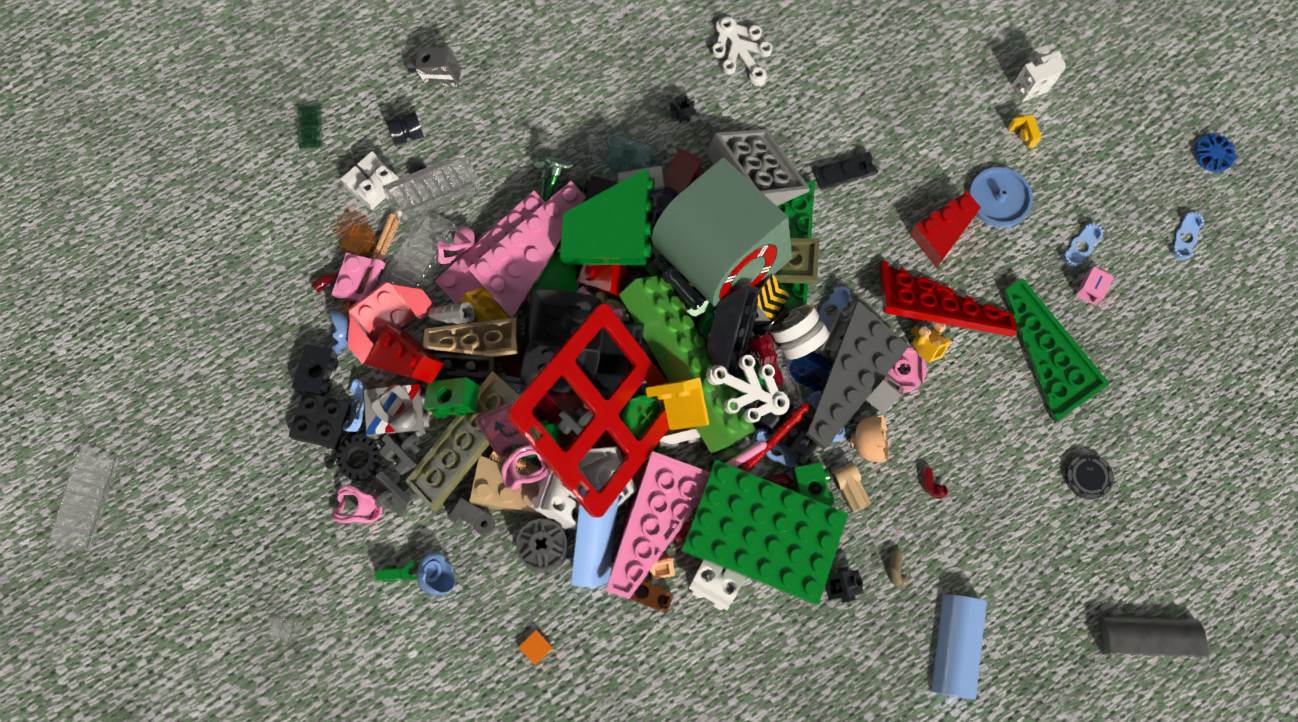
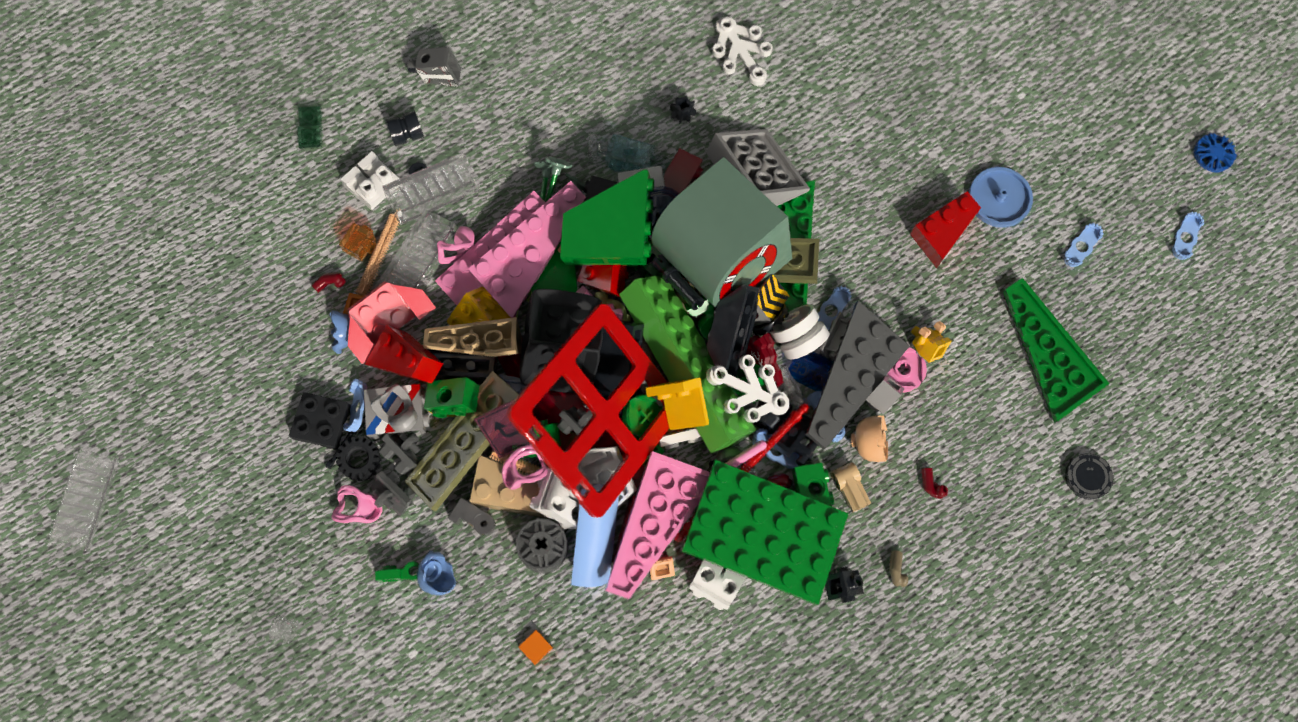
(312, 359): black brick -> none
(352, 276): bright pink plate -> none
(451, 314): light grey axle -> none
(652, 597): reddish brown leg -> none
(845, 171): black plate -> none
(936, 303): red wing -> none
(959, 646): light blue brick -> none
(1029, 129): yellow bracket -> none
(1039, 74): white hips -> none
(1095, 285): bright pink brick -> none
(1153, 636): flat silver brick -> none

